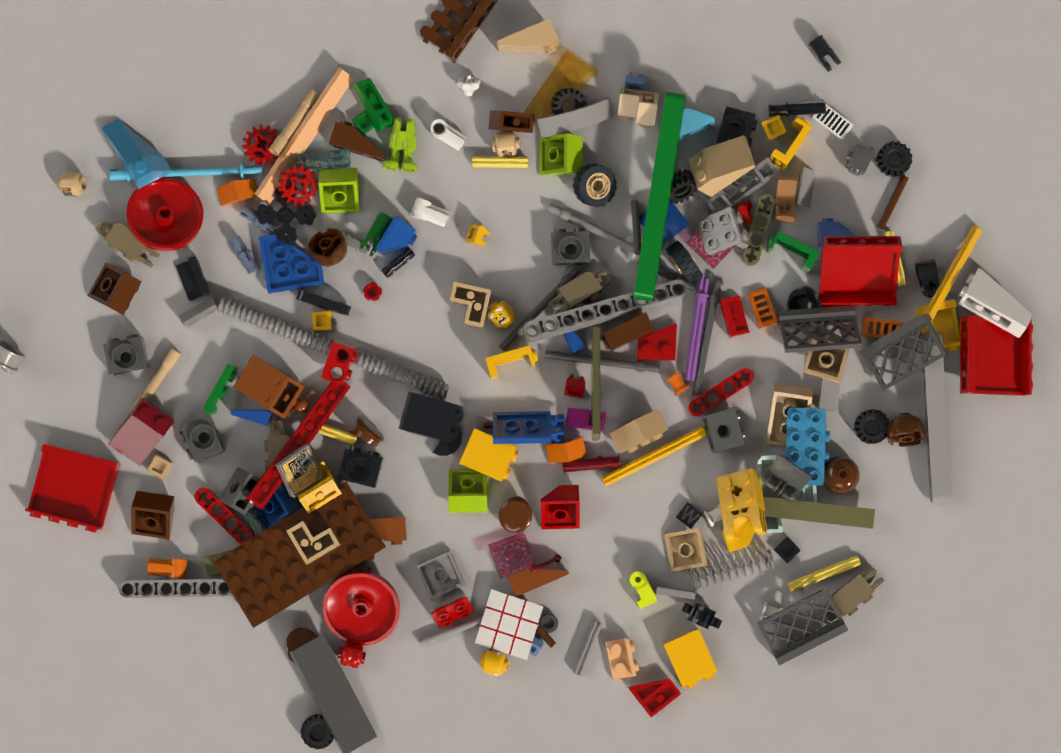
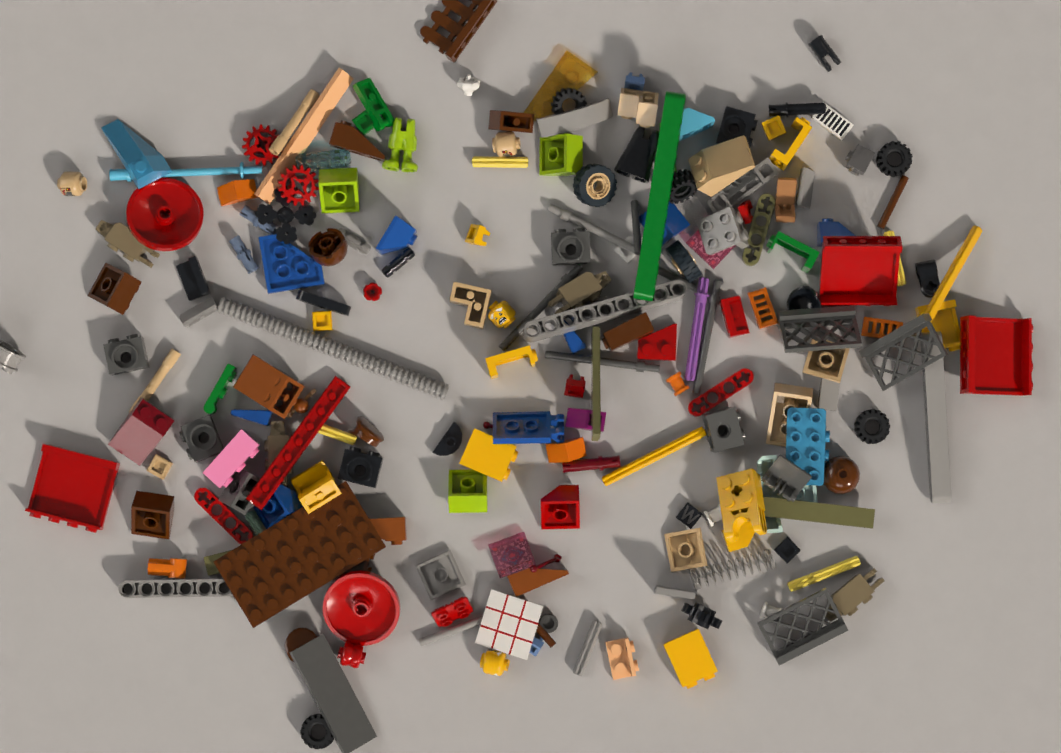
(232, 459): none -> bright pink slope
(299, 470): tile -> none
(312, 547): tan brick -> none
(336, 360): red brick -> none
(377, 231): green piece -> none
(425, 211): white piece -> none
(431, 417): black slope -> none
(449, 135): white piece -> none
(515, 515): reddish brown piece -> none
(533, 40): tan slope -> none
(638, 156): none -> black piece
(639, 432): tan brick -> none
(639, 581): neon yellow leg -> none
(655, 695): red wing -> none
(906, 430): reddish brown cylinder -> none
(994, 303): white slope -> none

